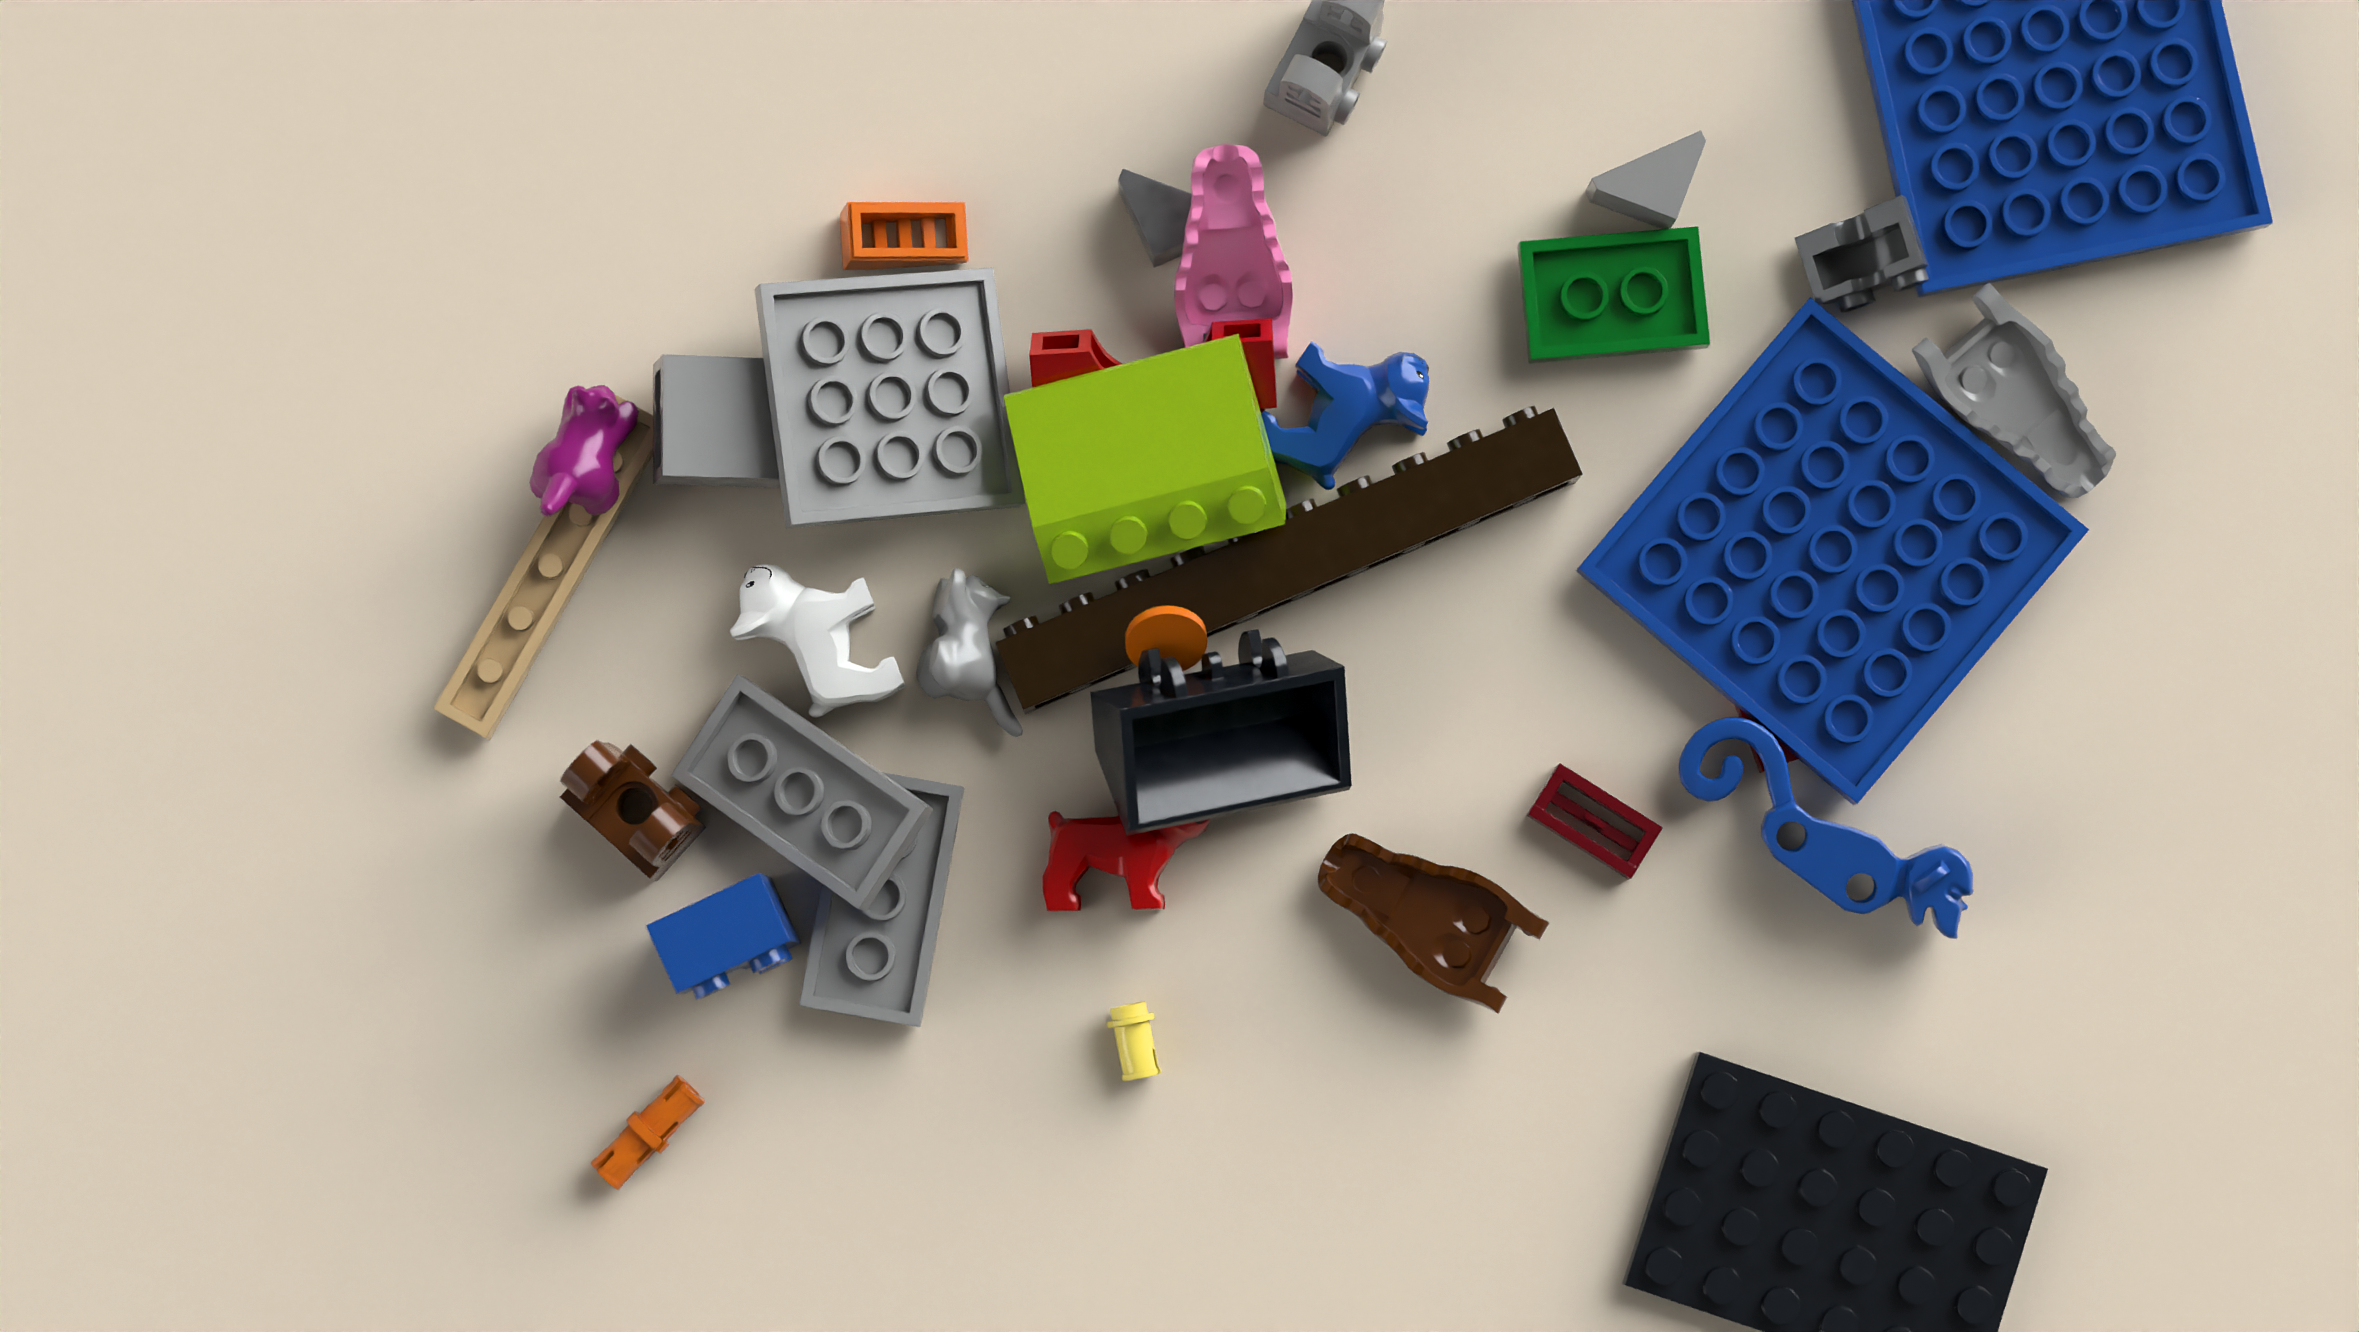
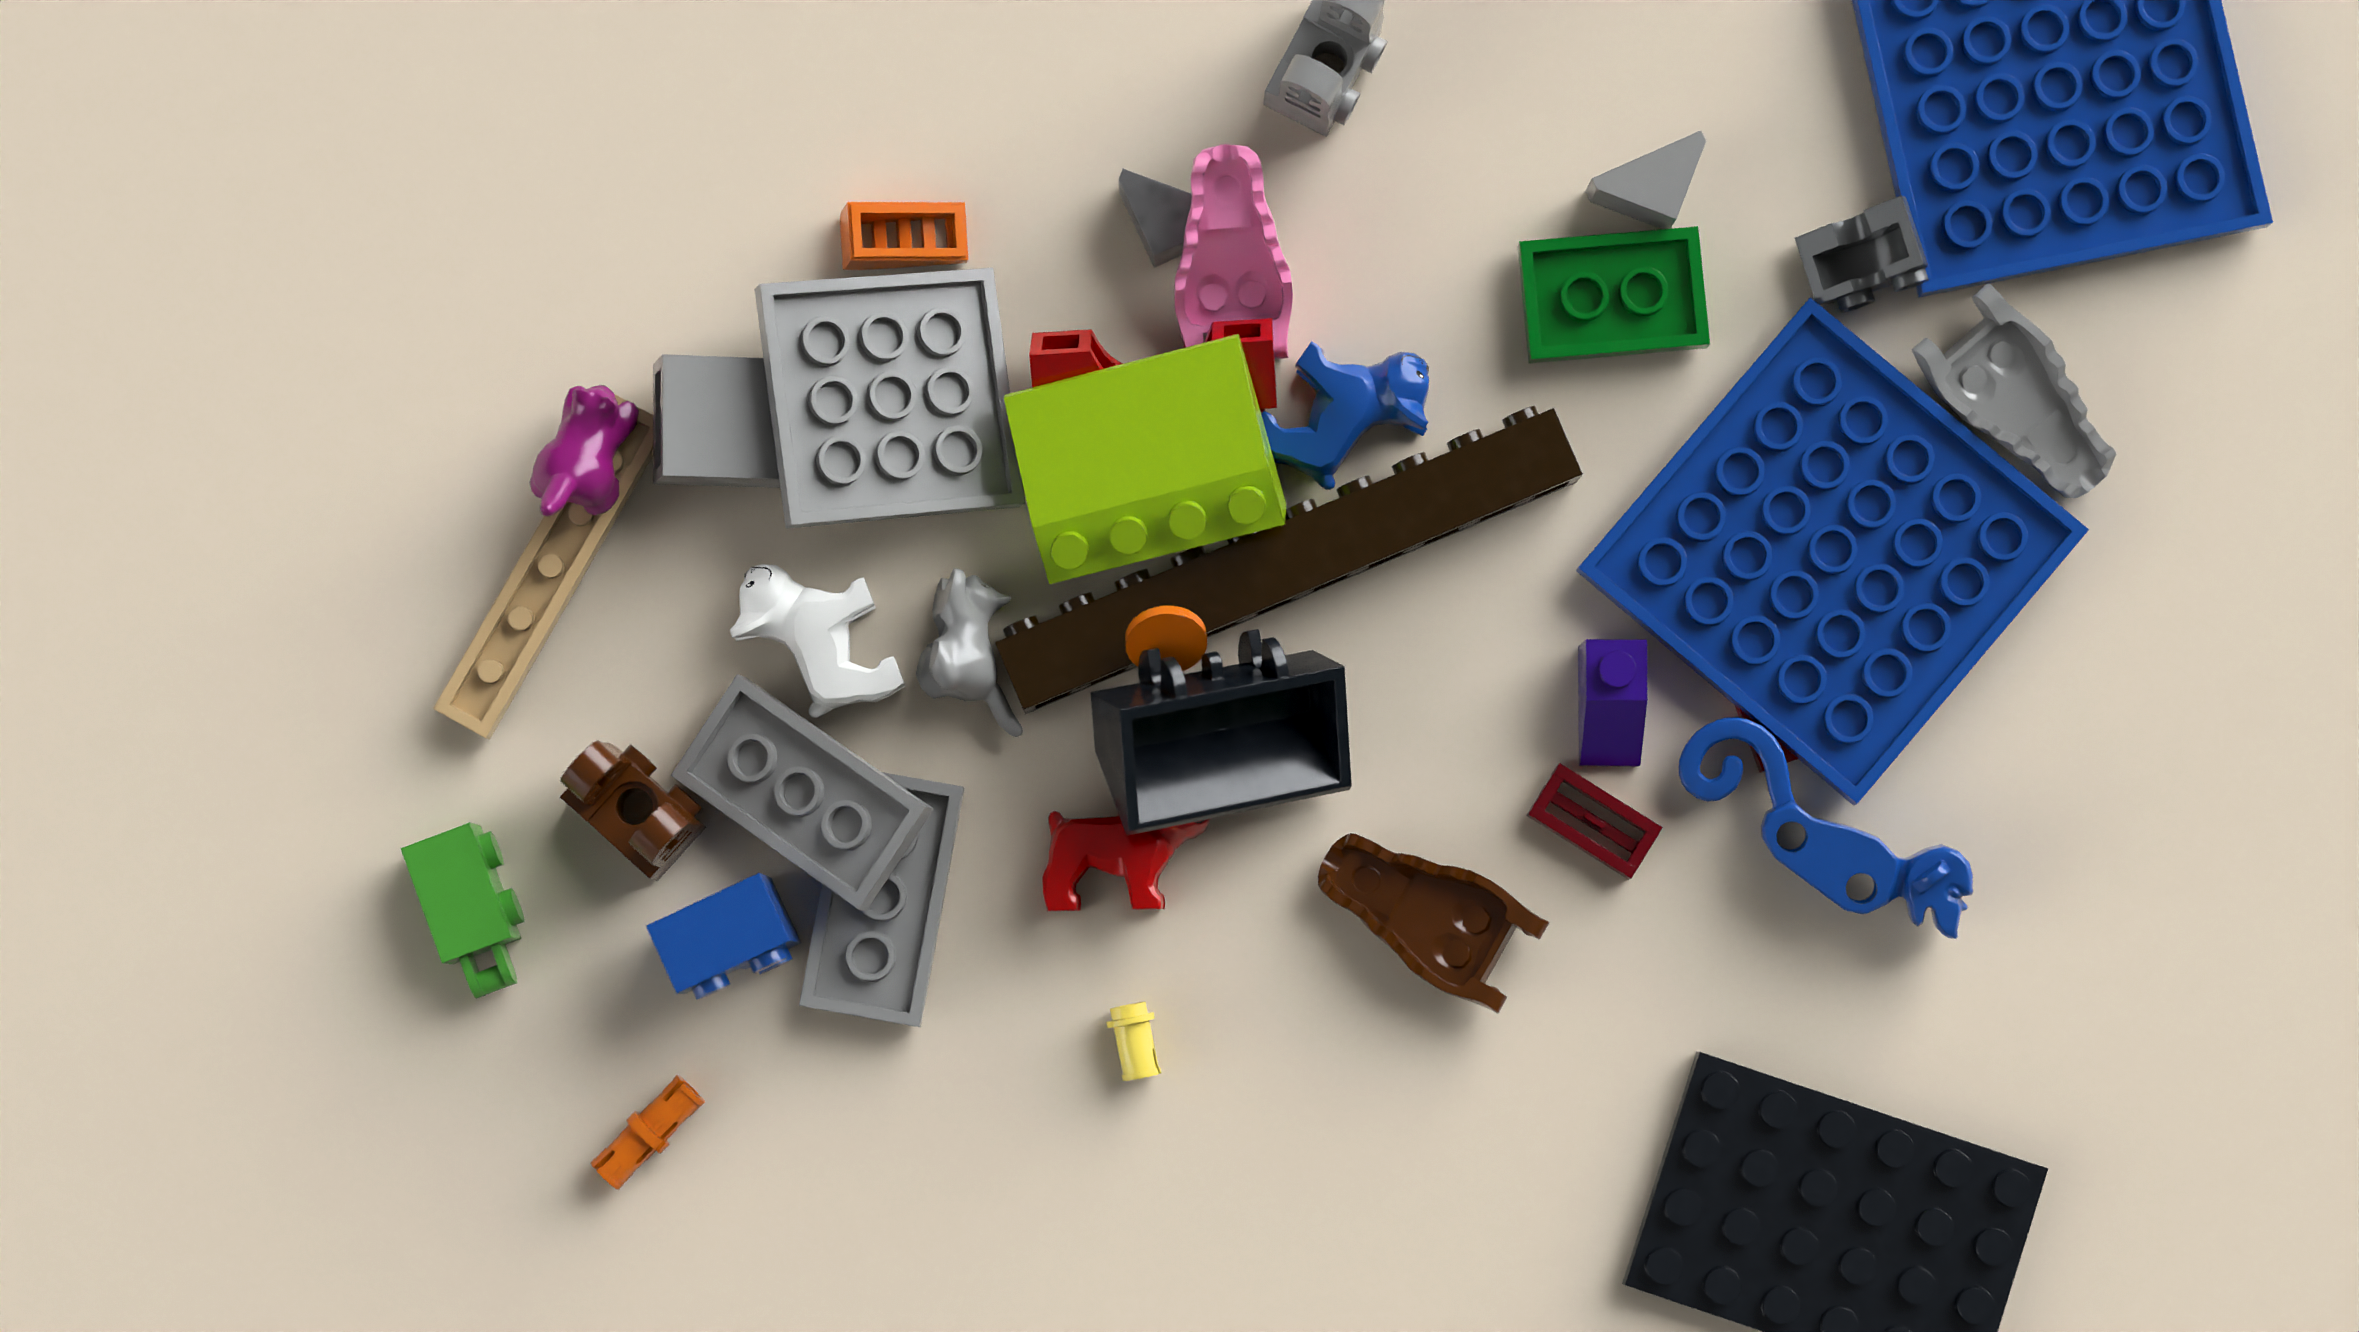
(467, 902): none -> bright green brick
(1611, 701): none -> dark purple slope

